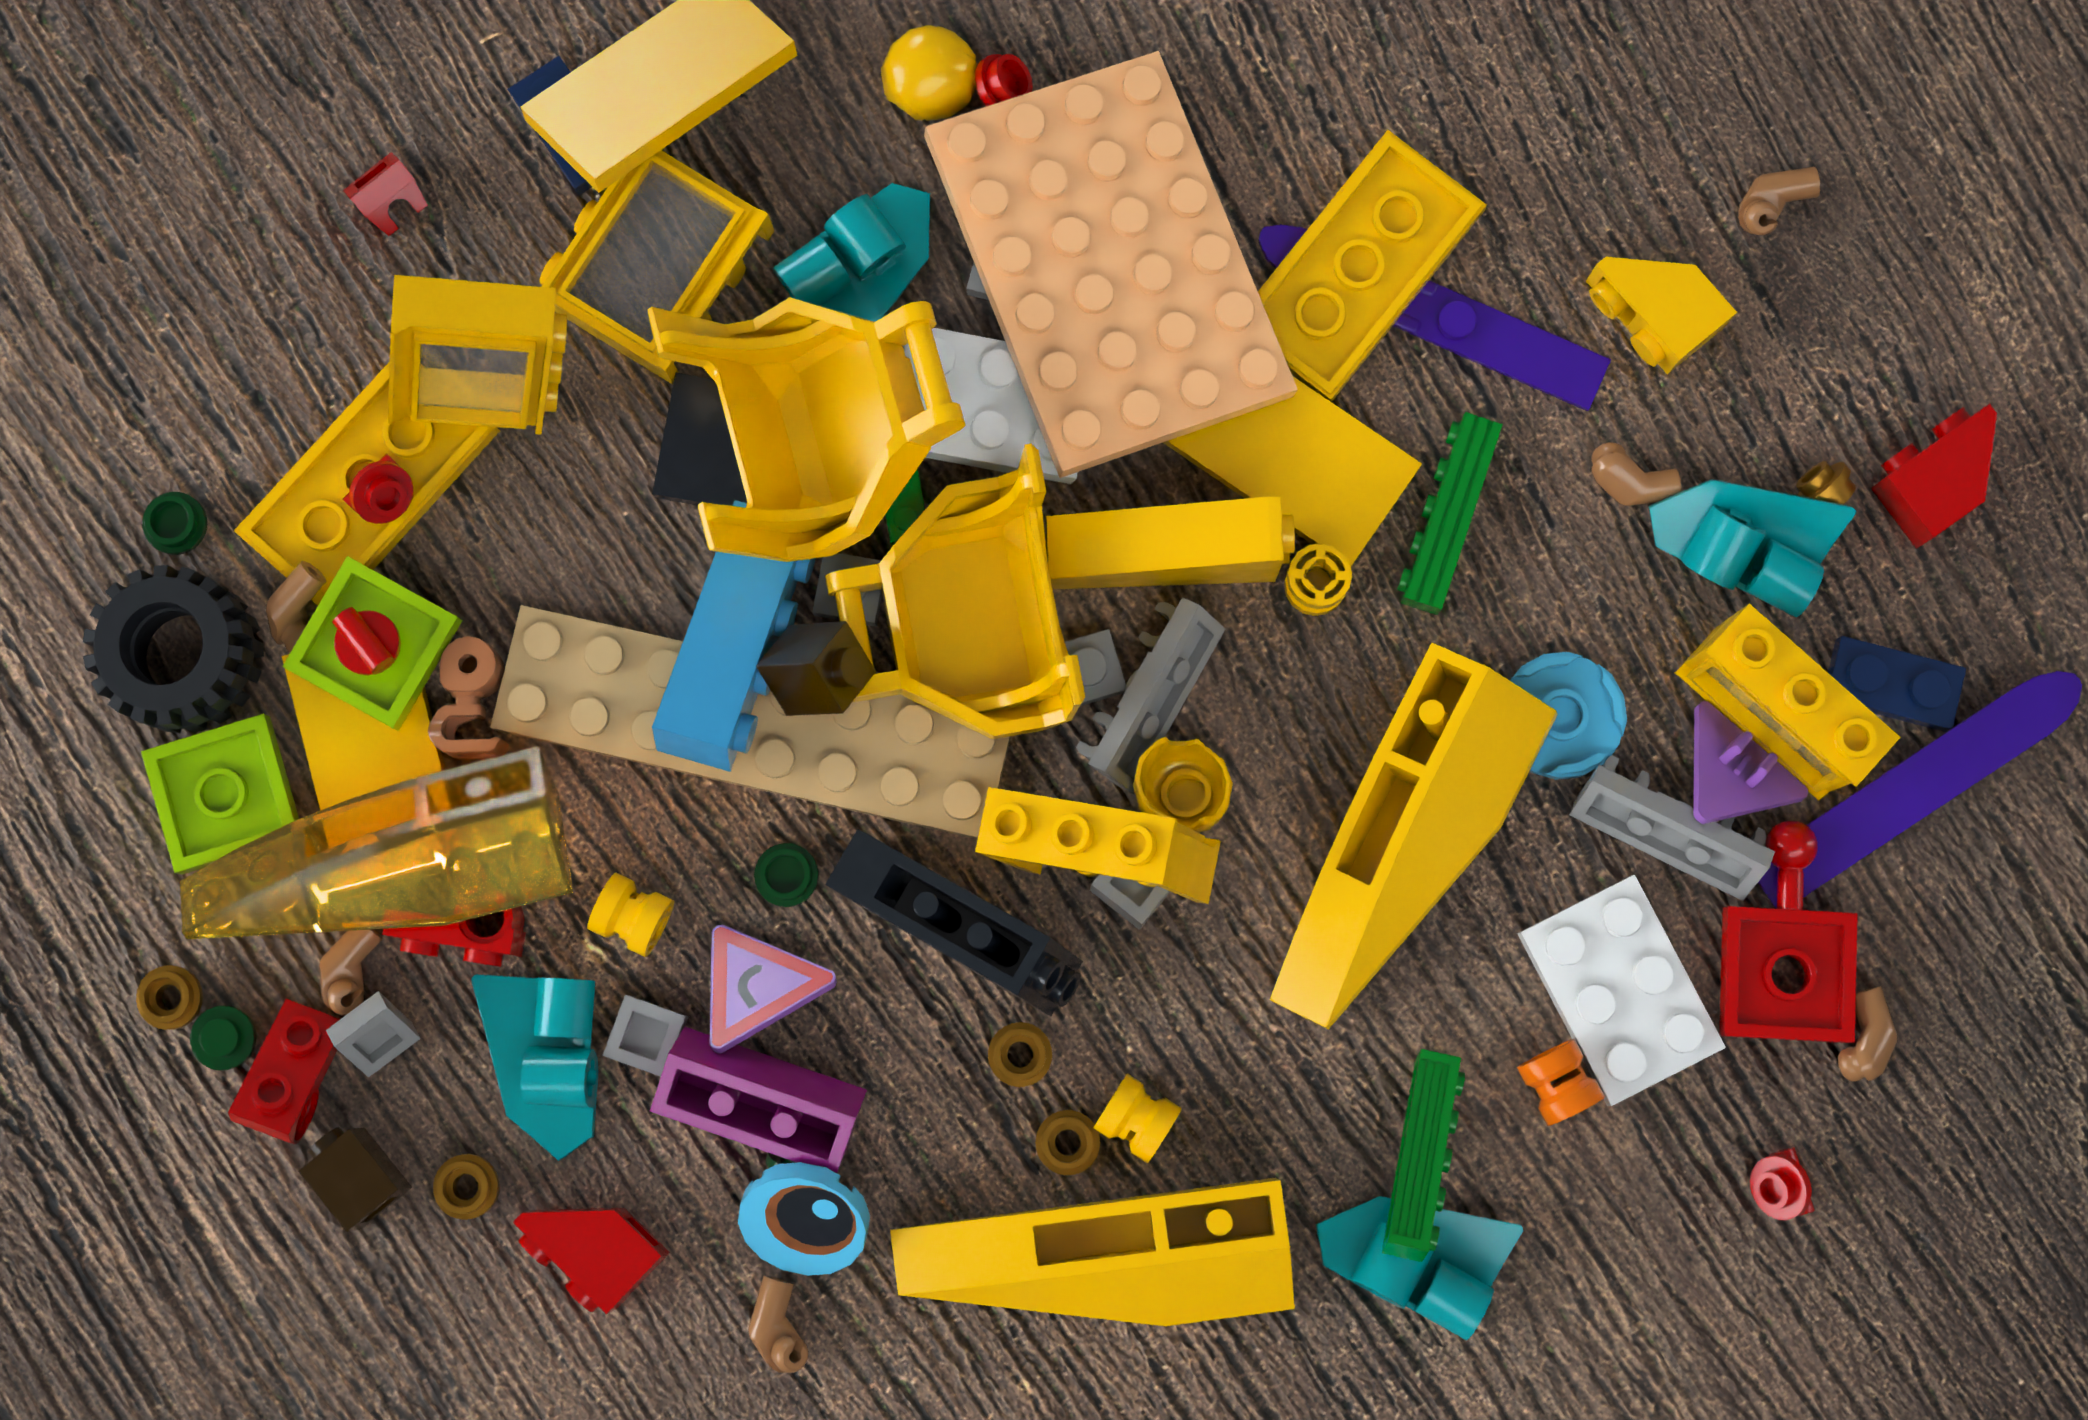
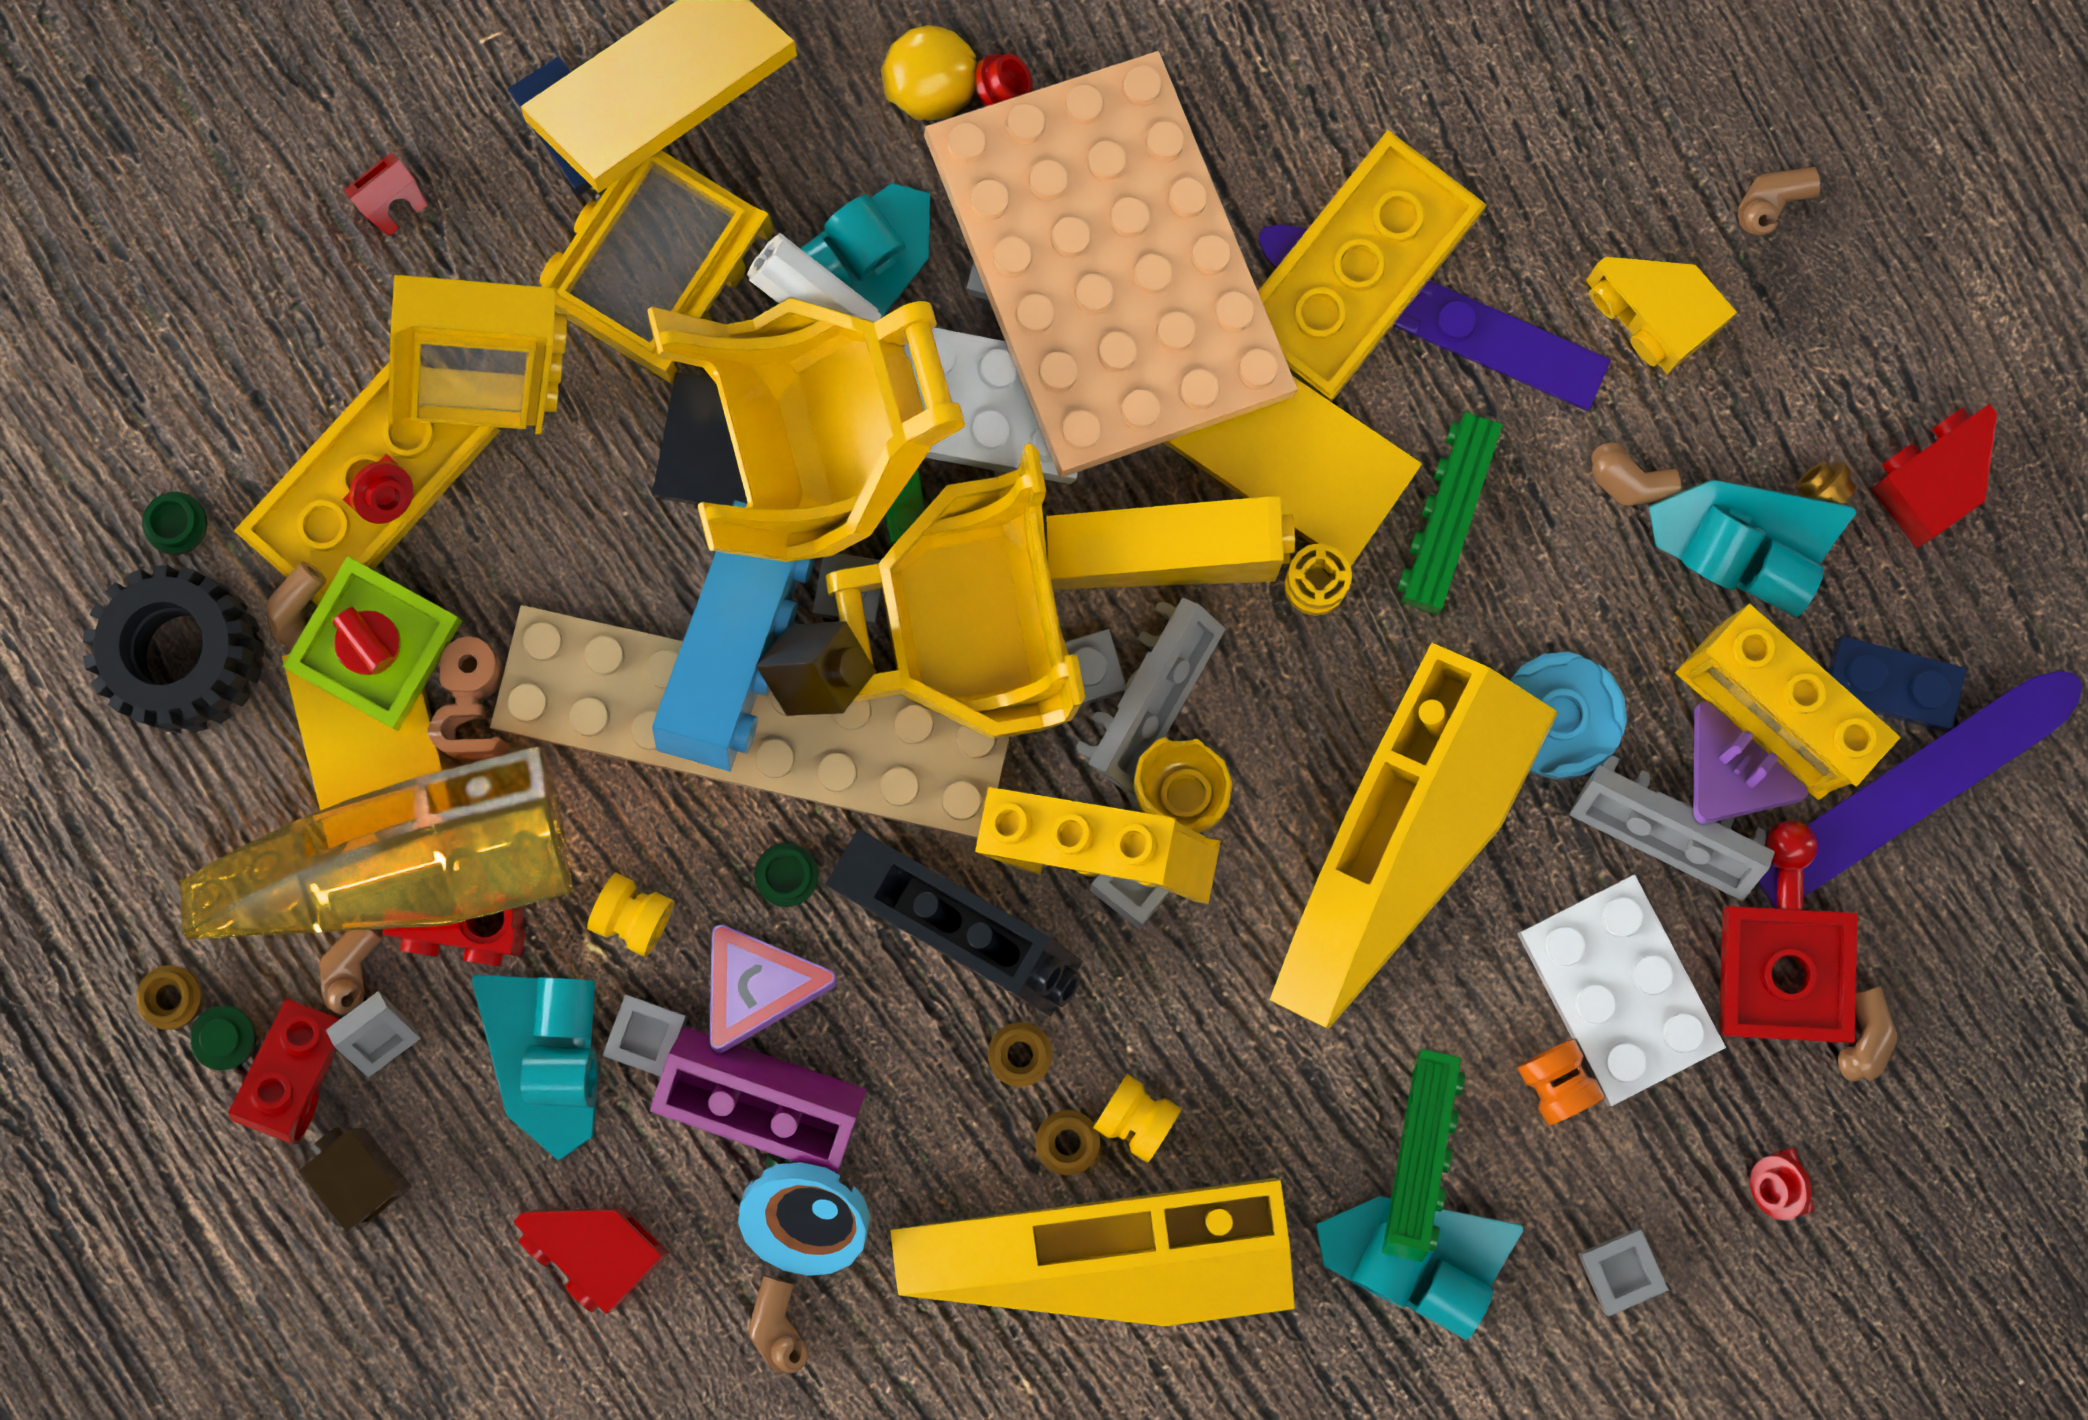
(219, 791): lime plate -> none
(446, 1190): pearl gold plate -> none
(787, 272): none -> white axle
(1623, 1272): none -> light grey plate

